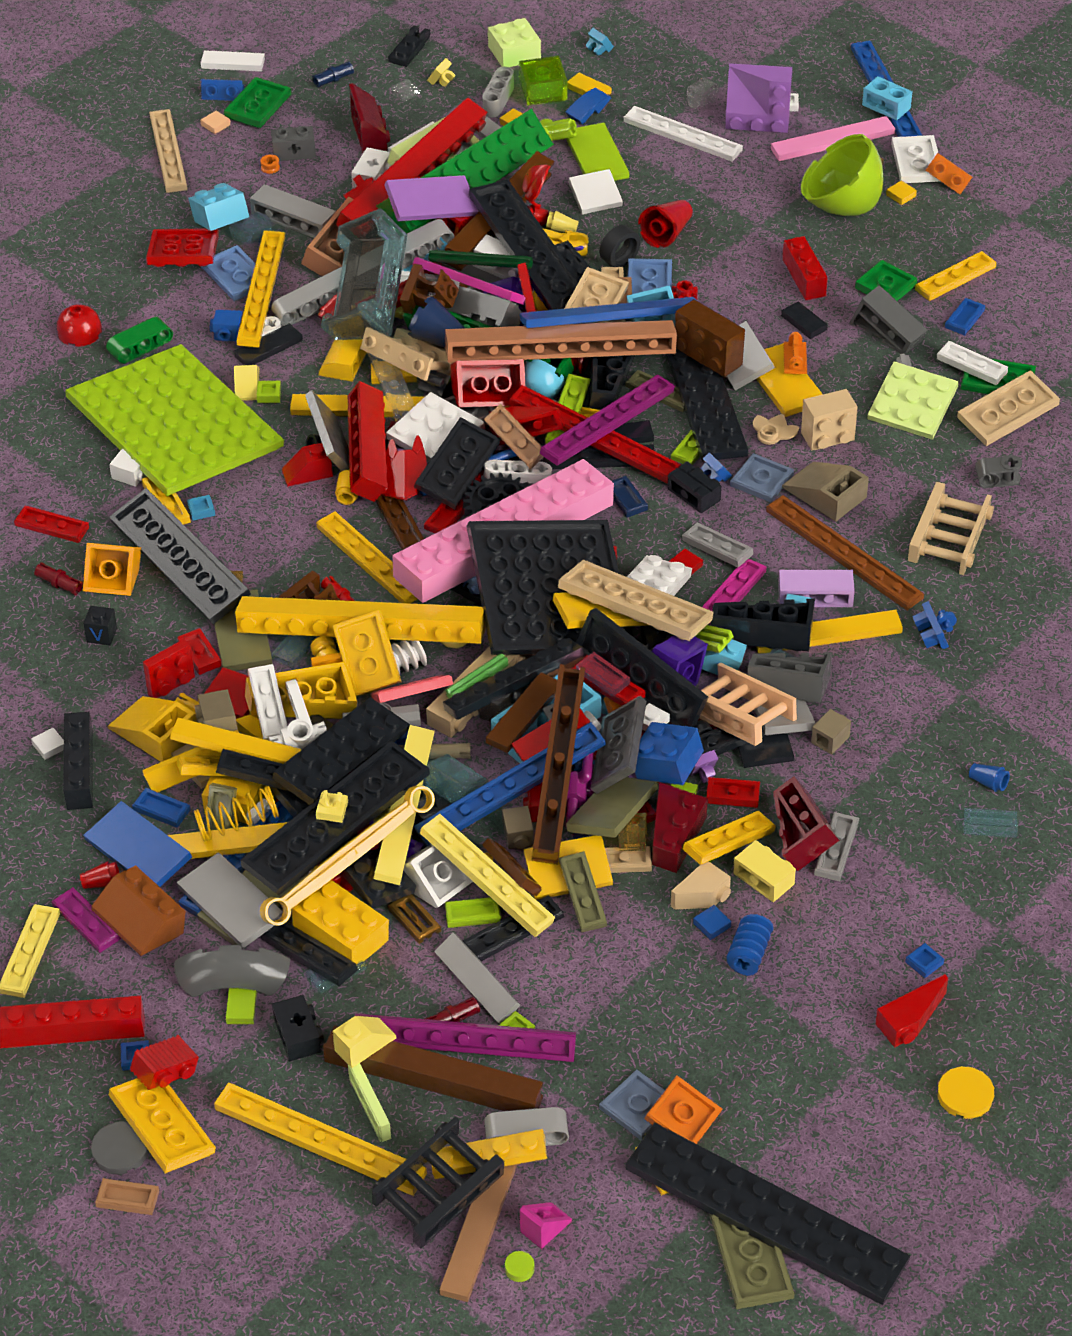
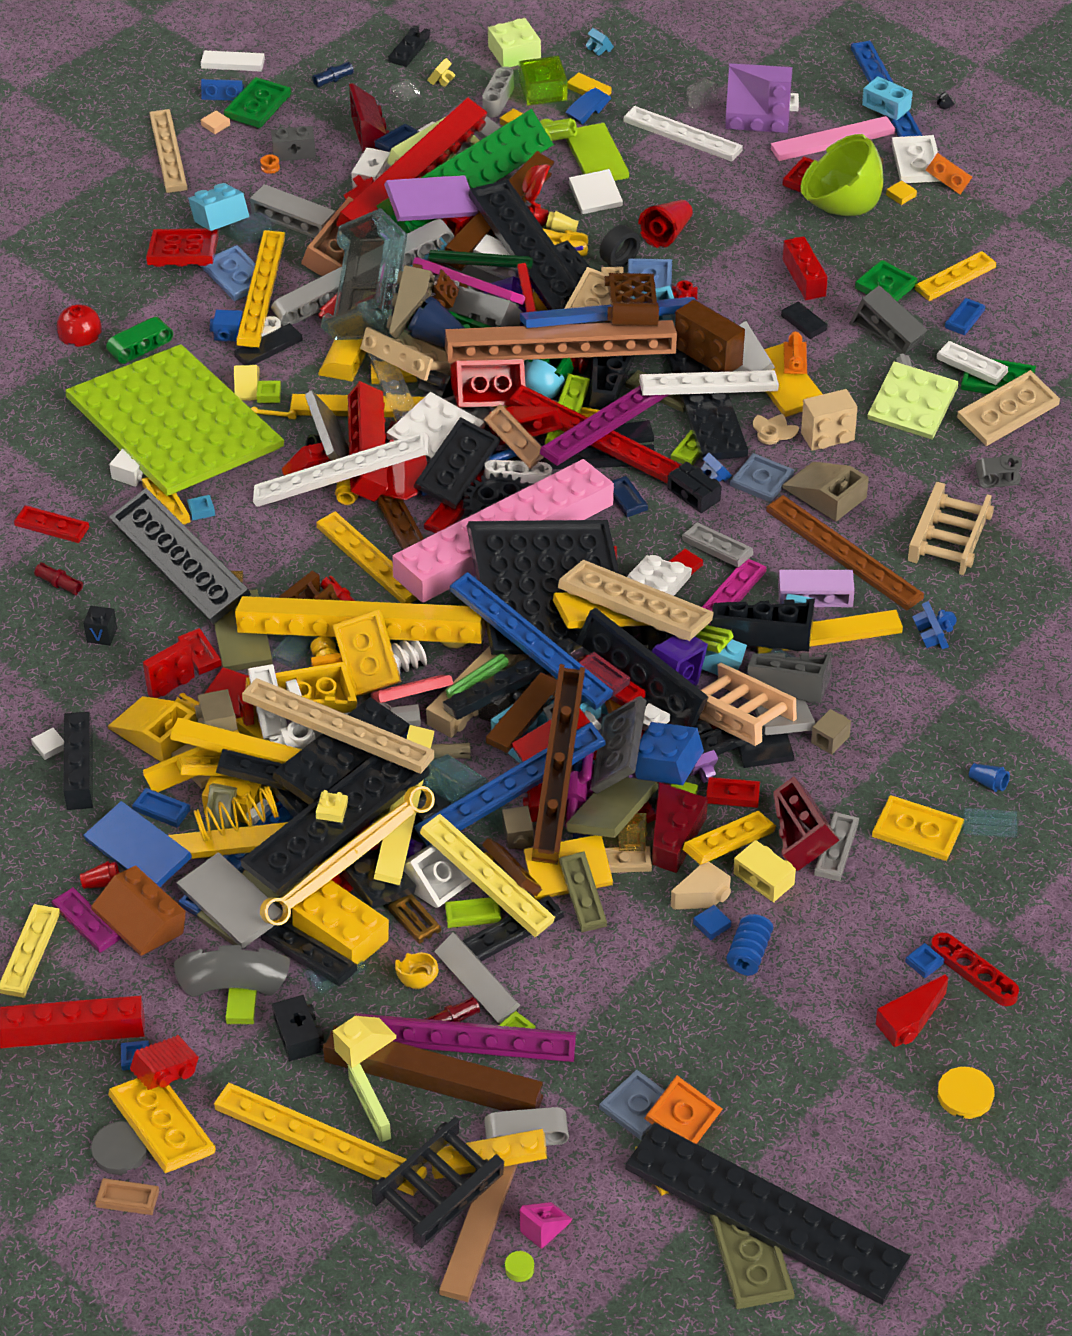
(111, 568): light orange slope -> none
(246, 711): none -> red tile
(291, 414): none -> yellow hinge
(338, 725): none -> tan plate
(341, 469): none -> white tile
(395, 137): none -> dark blue tile
(414, 289): none -> dark tan slope
(417, 970): none -> yellow hair
(526, 636): none -> blue tile
(629, 310): none -> reddish brown piece
(708, 382): none -> white tile
(794, 177): none -> red plate
(918, 827): none -> yellow tile
(944, 101): none -> black hinge
(977, 966): none -> red beam

